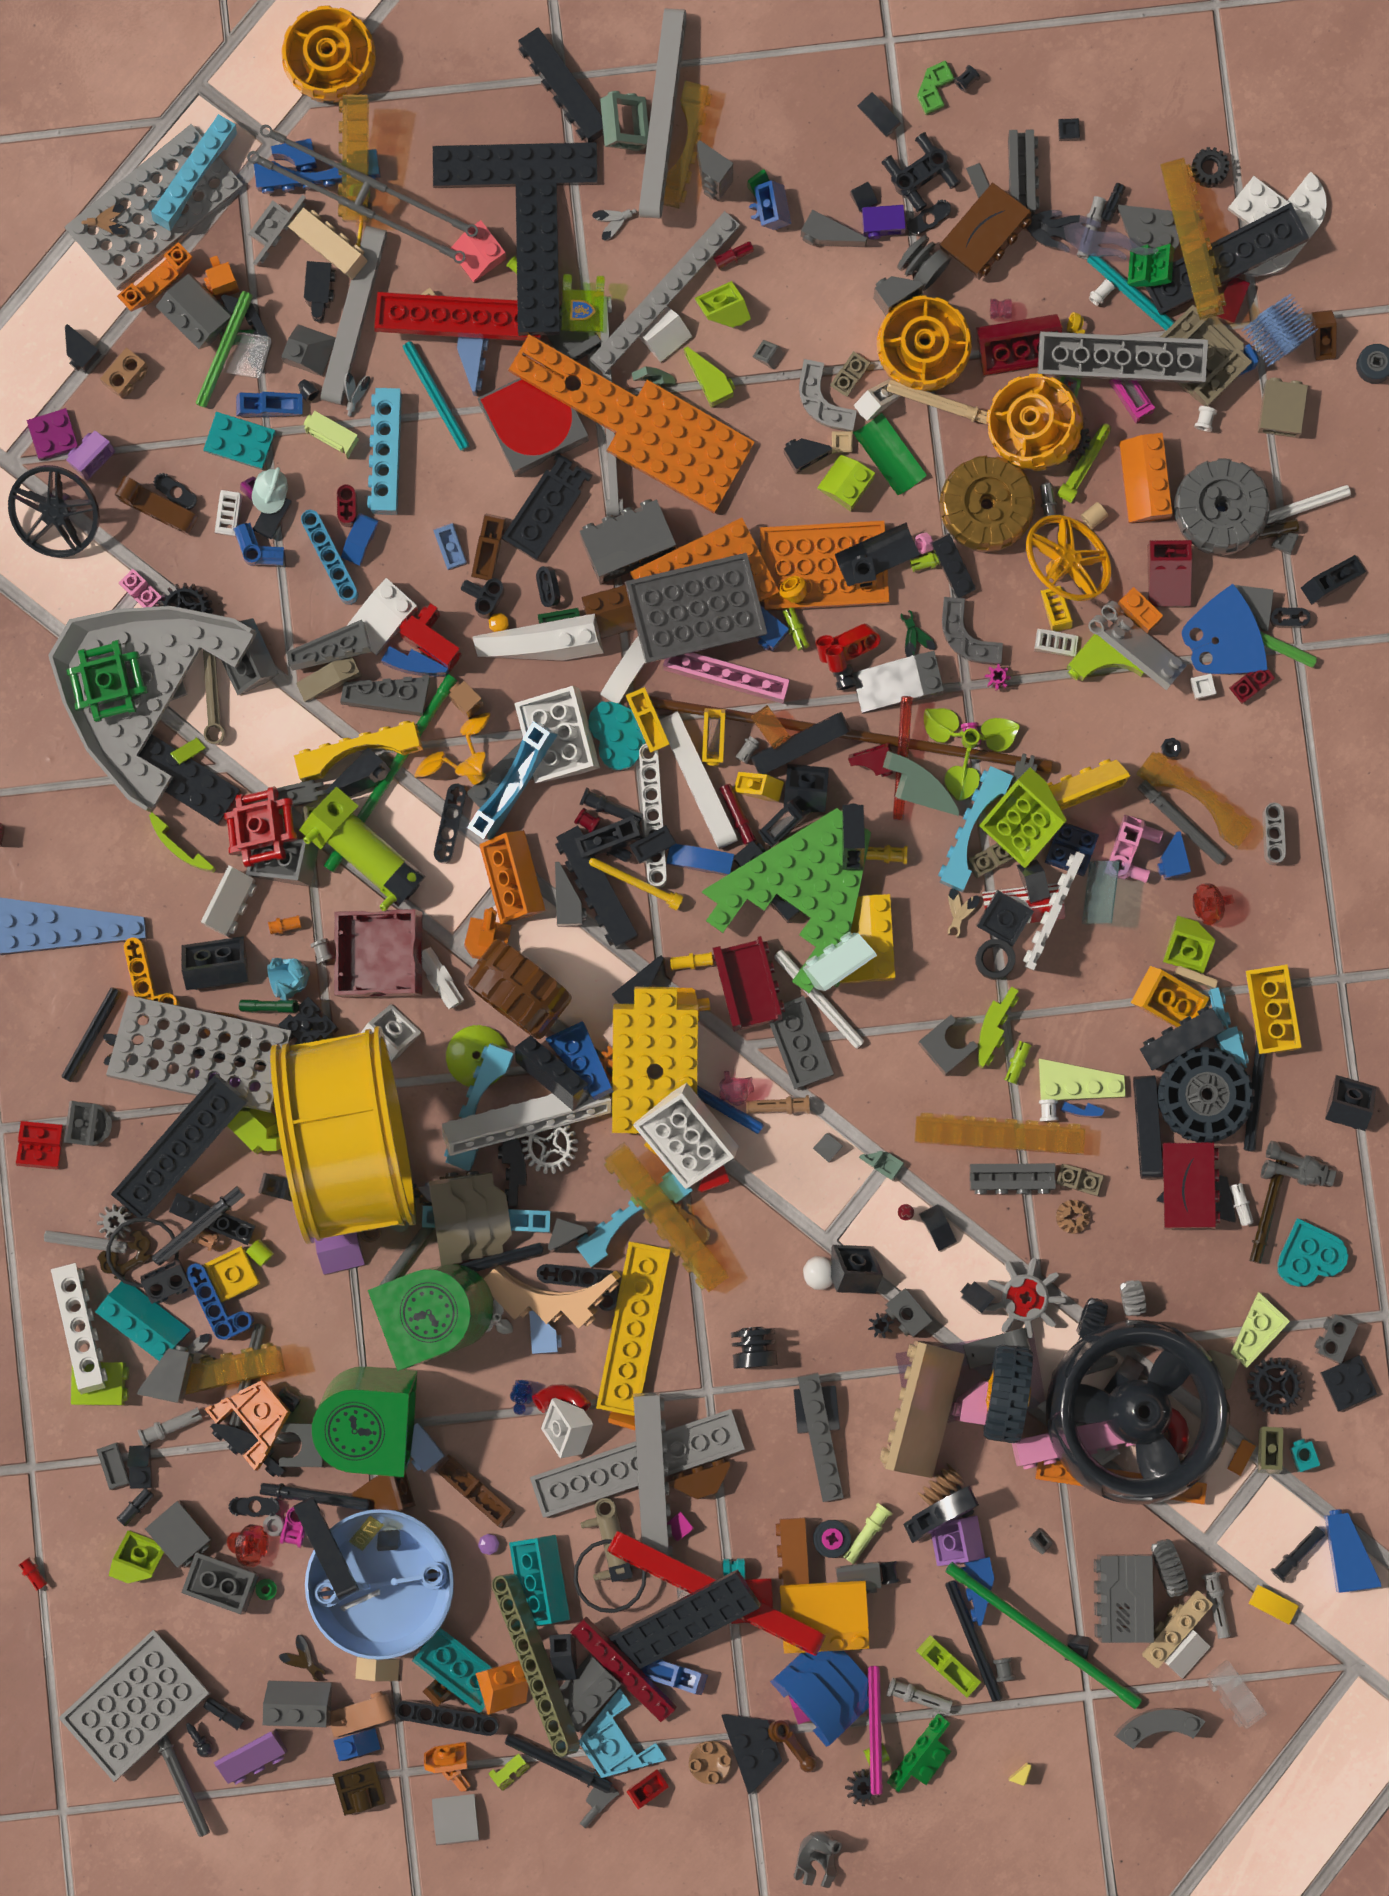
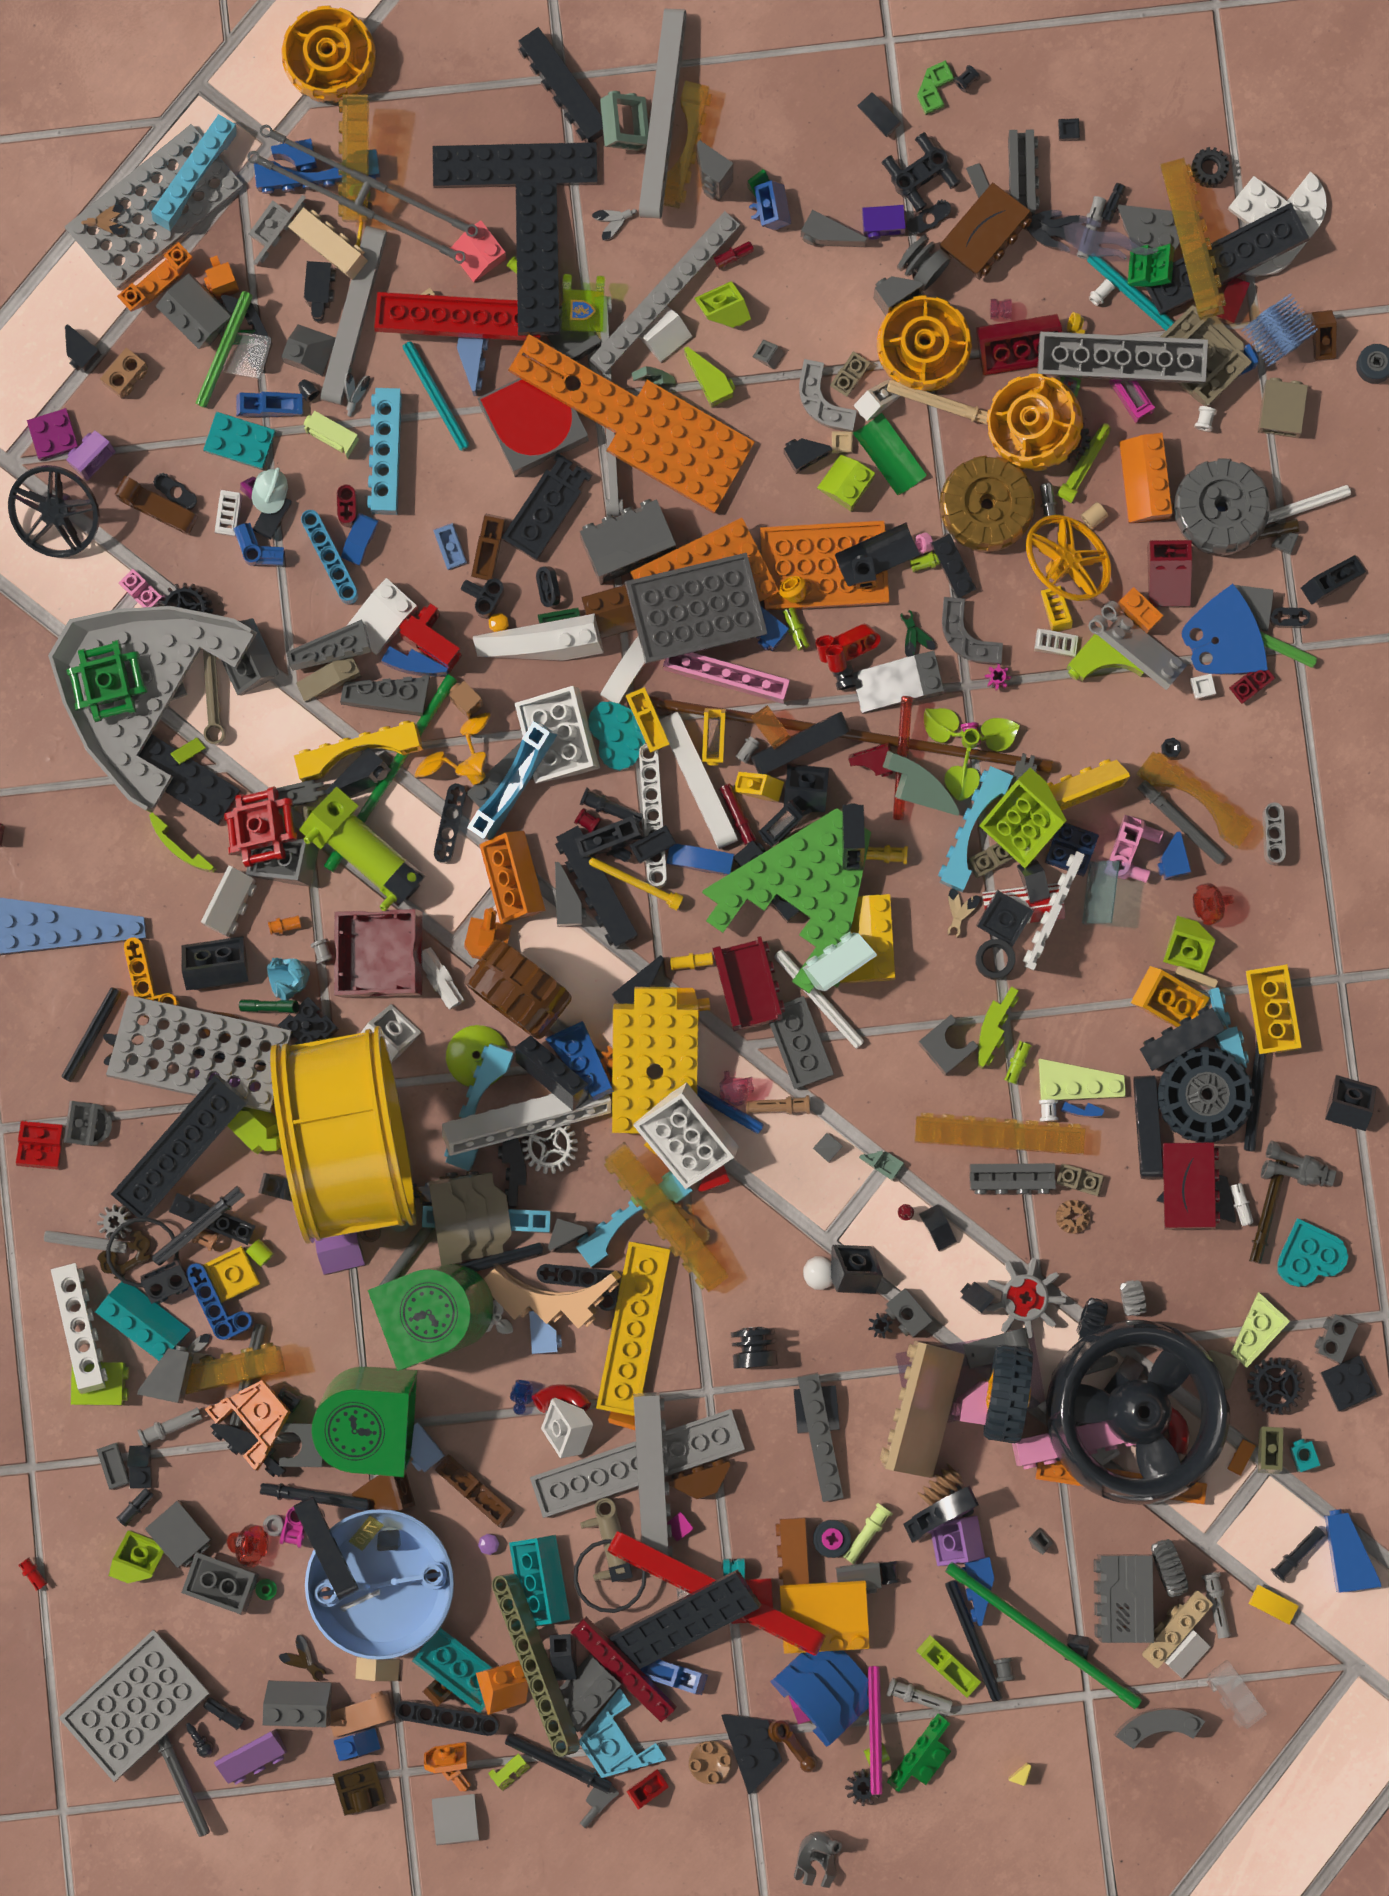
(240, 1506): black piece -> none
(863, 196): black slope -> none

